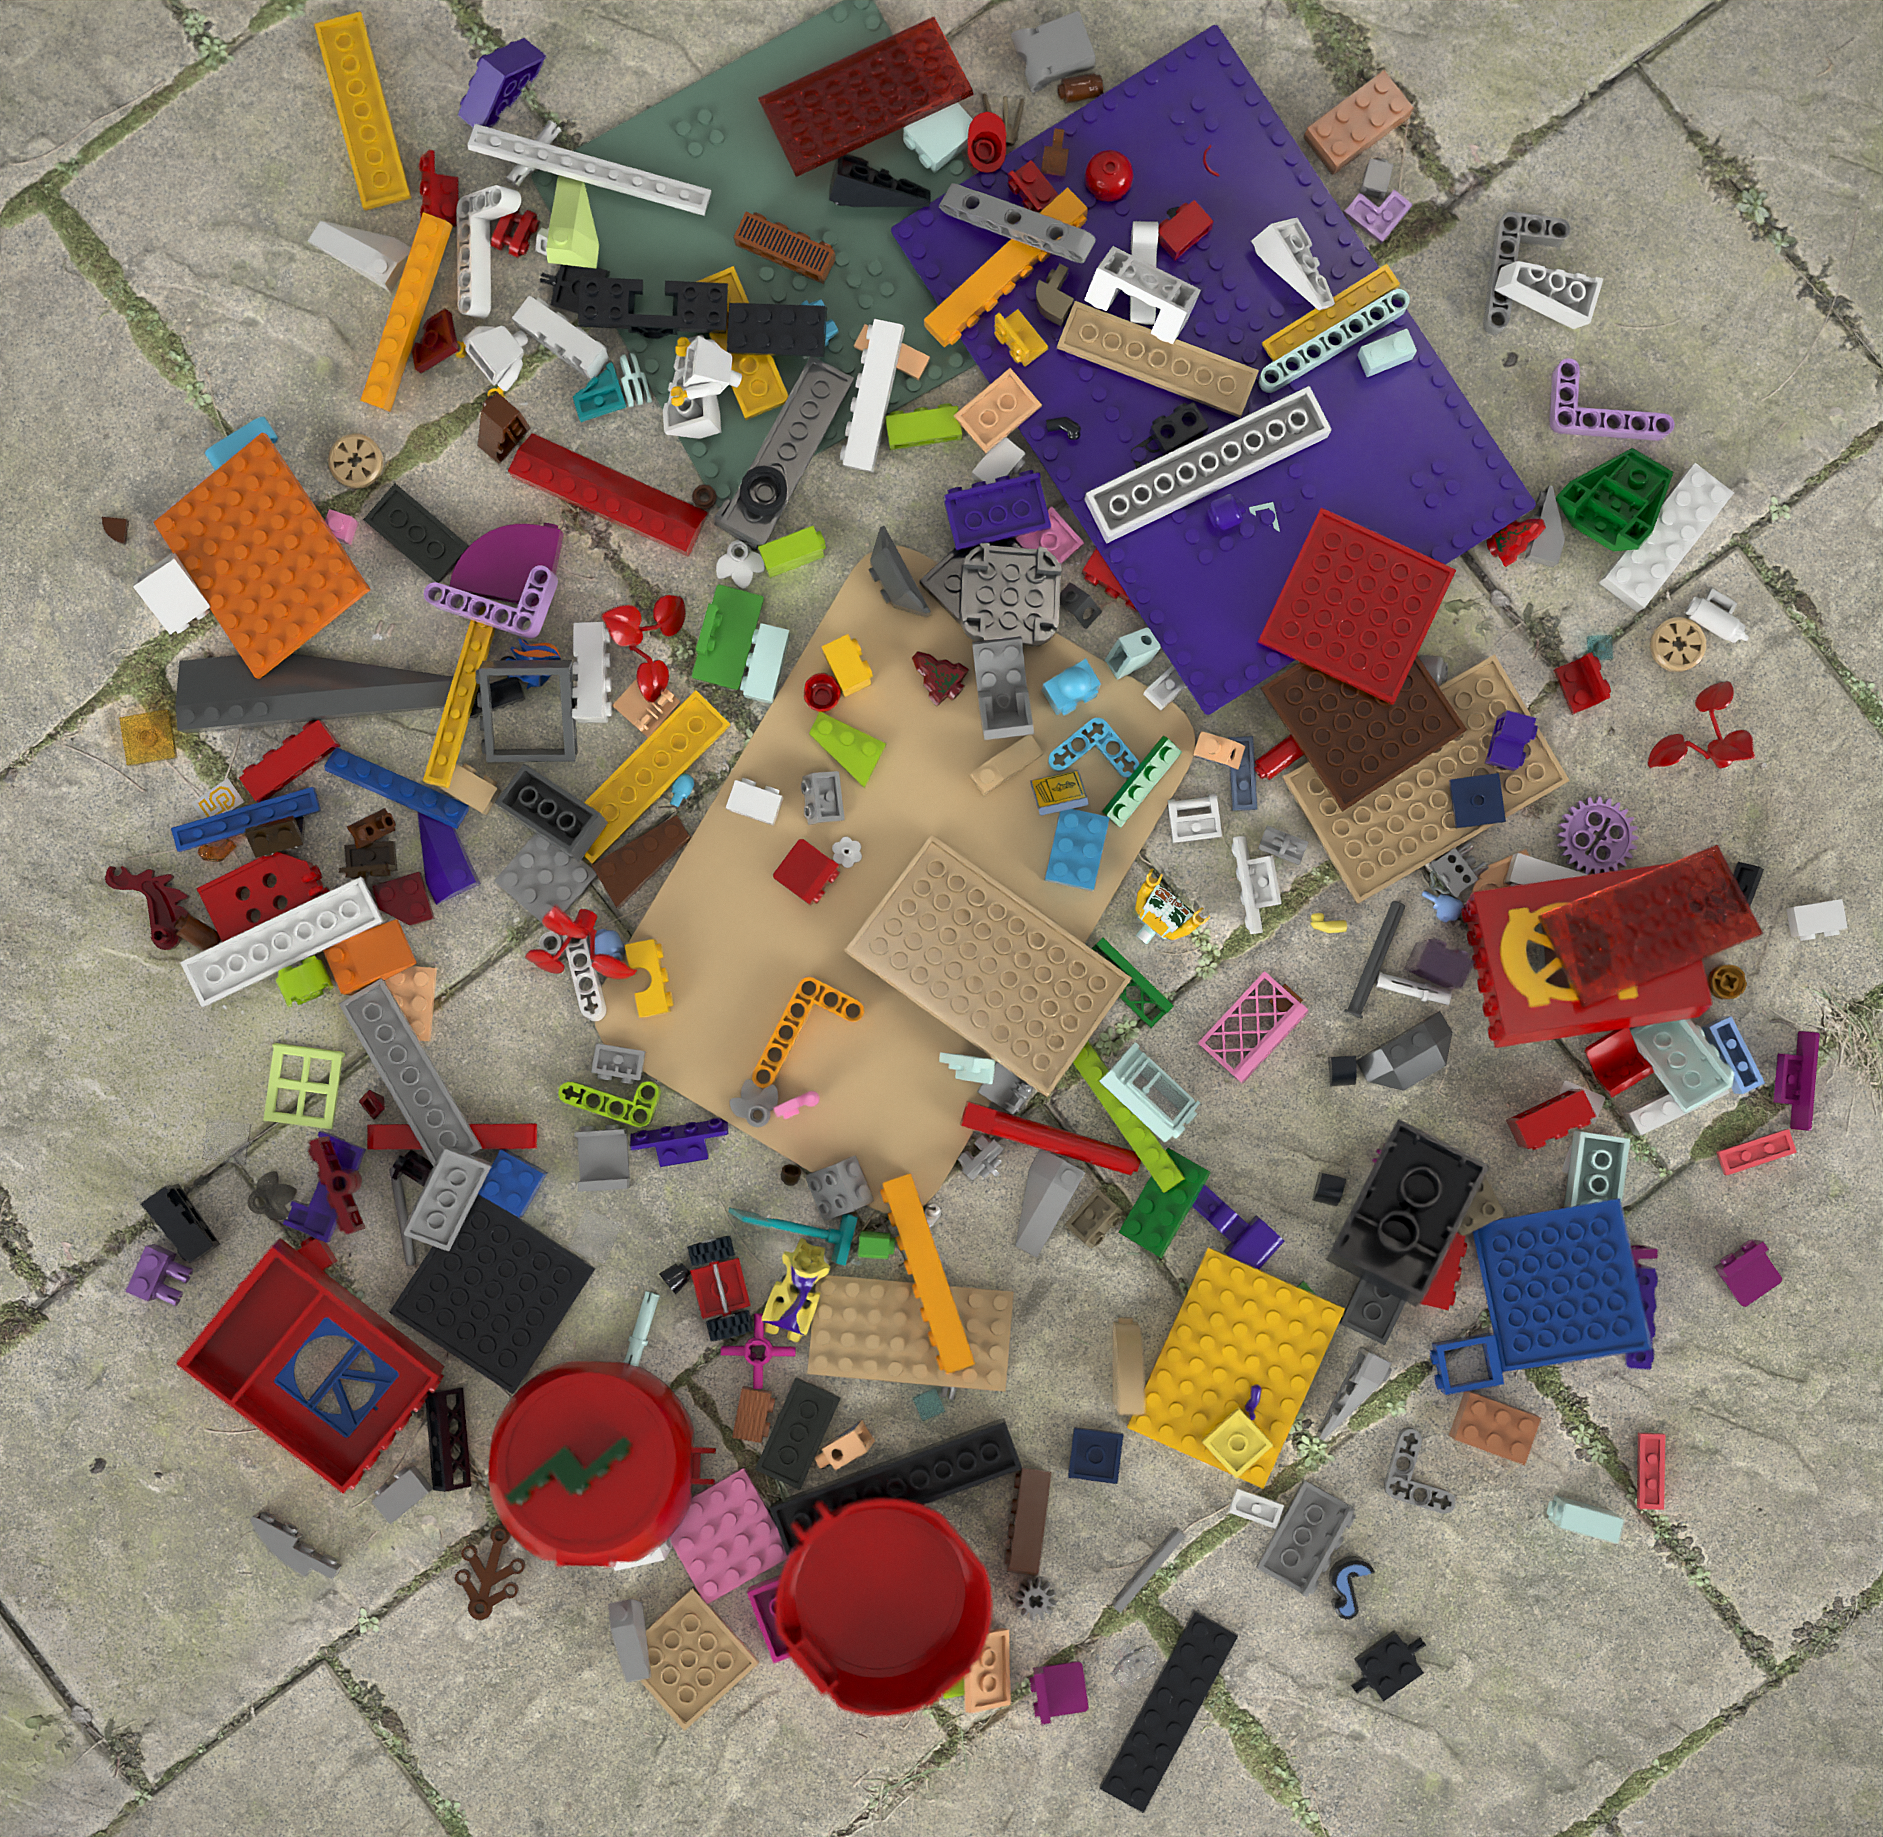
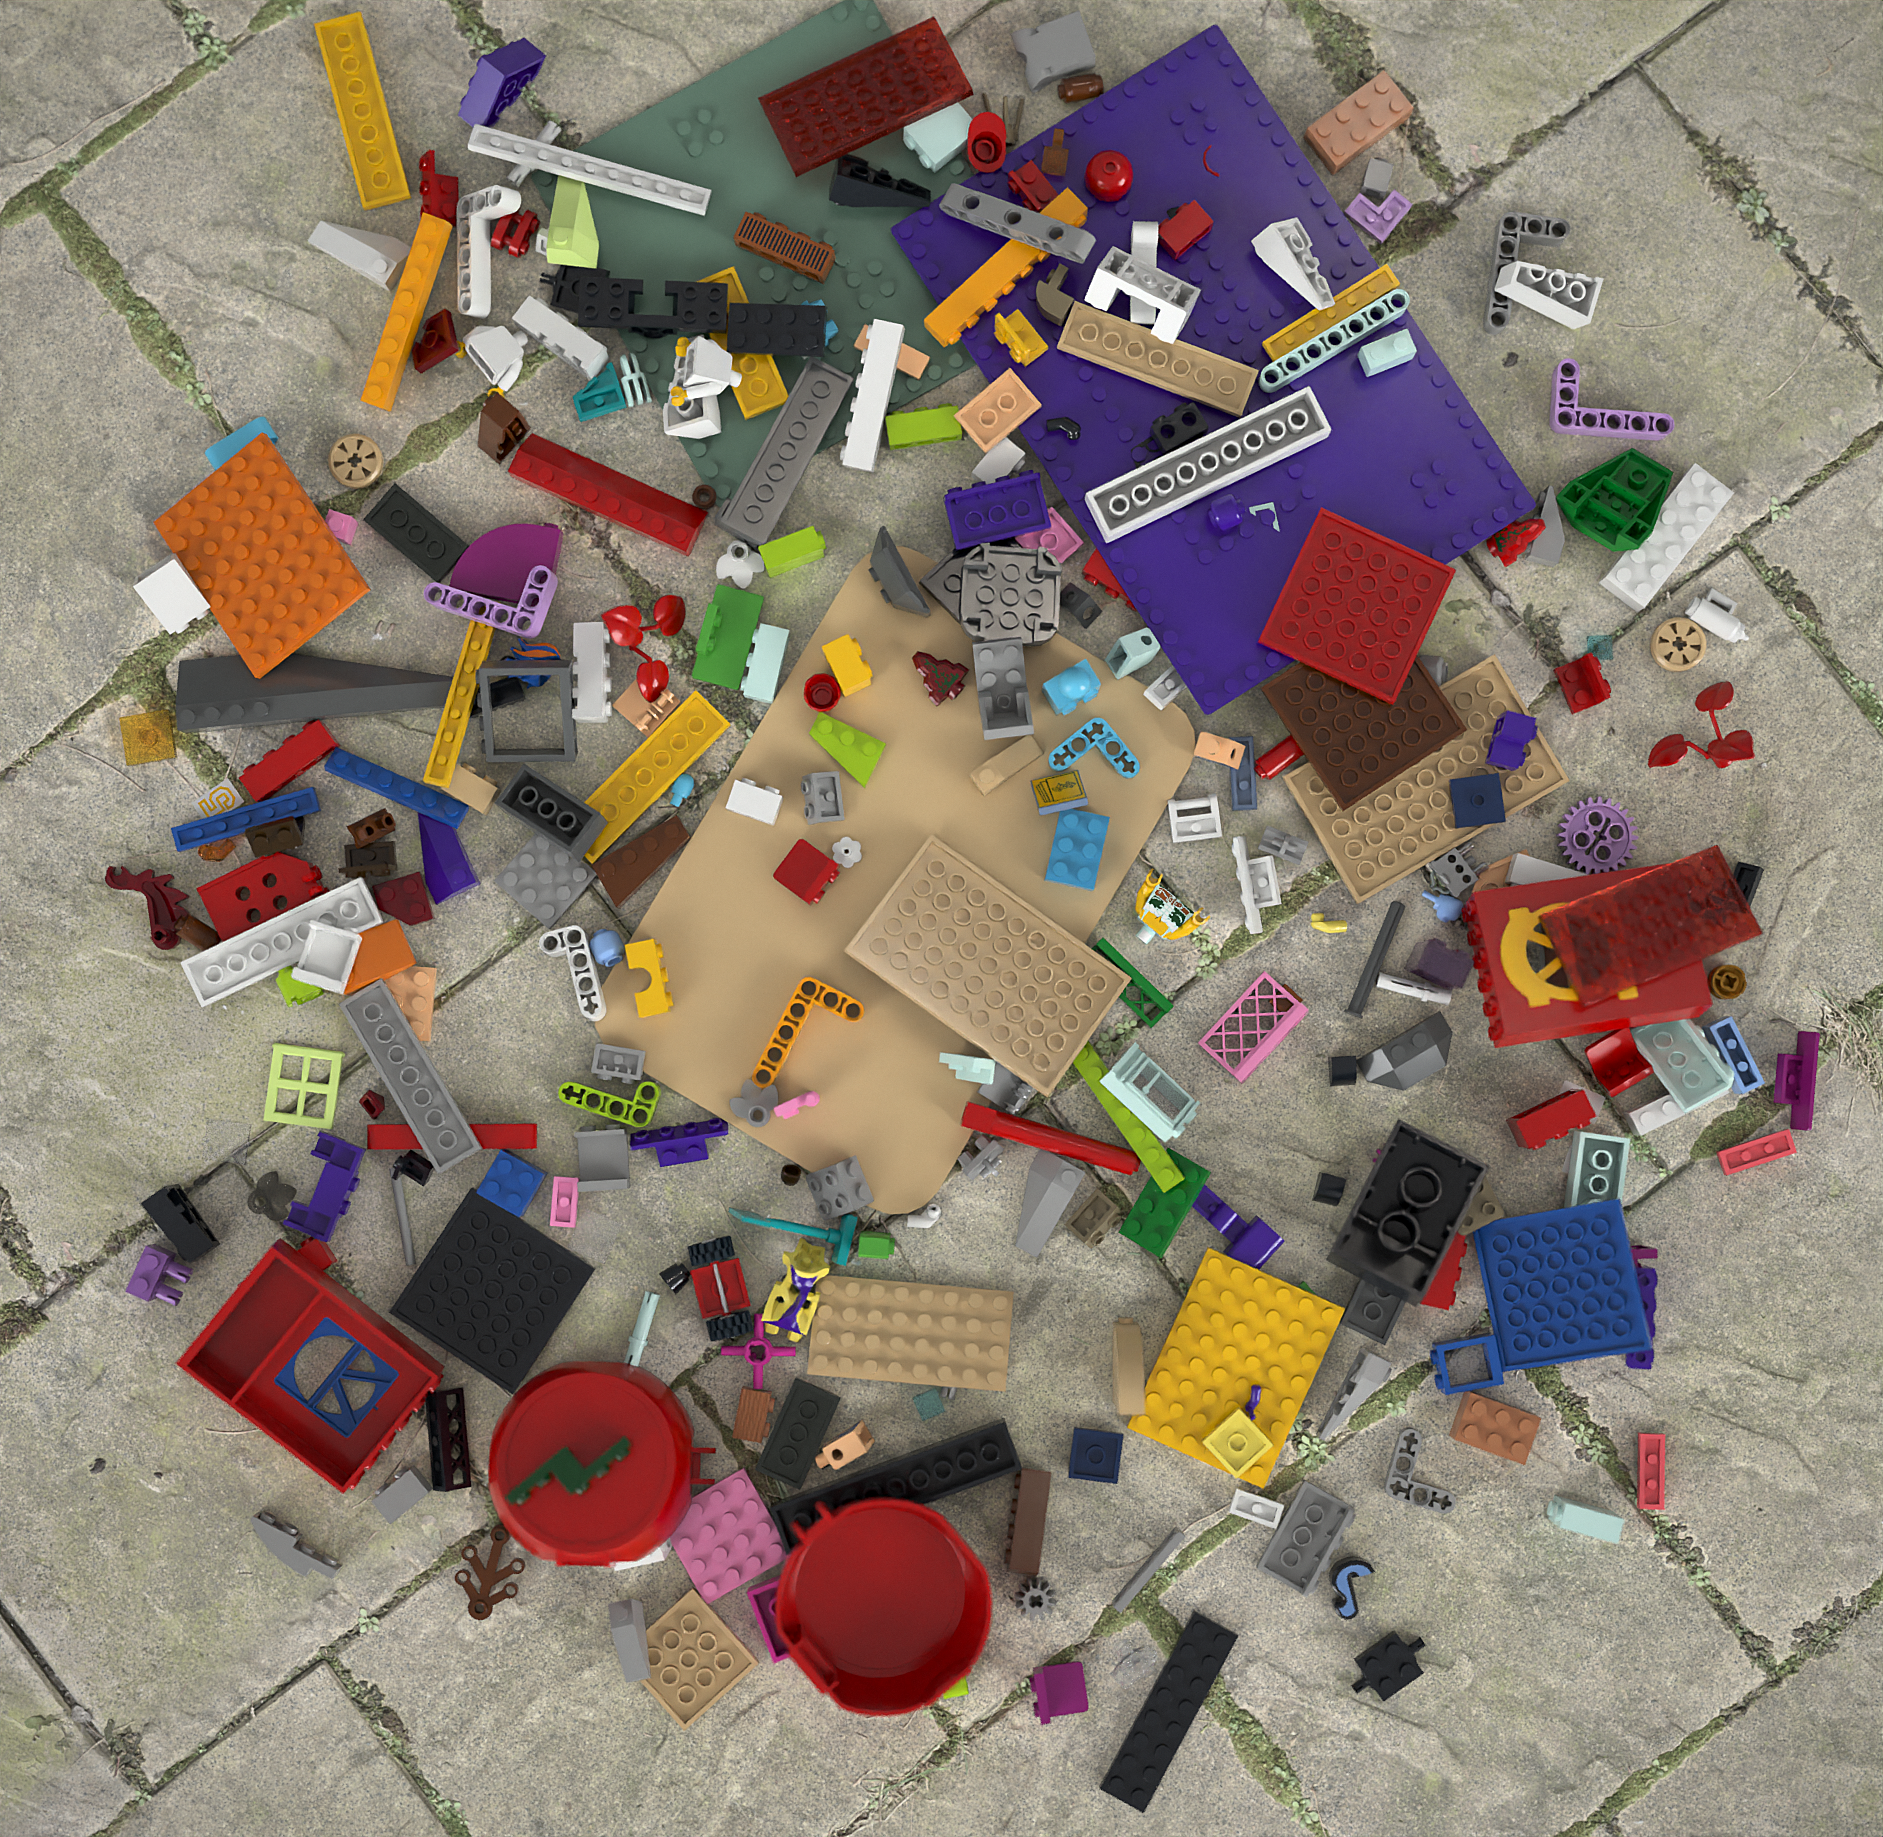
(116, 528): reddish brown tile -> none
(328, 956): none -> white panel
(331, 1175): dark red plate -> none
(446, 1198): light grey plate -> none
(564, 1201): none -> bright pink plate
(582, 927): red plant -> none
(767, 472): black tyre -> none
(928, 1274): light orange brick -> none
(989, 1680): light nougat plate -> none
(1142, 781): plate -> none
(1749, 1272): magenta bracket -> none
(1817, 918): white brick -> none

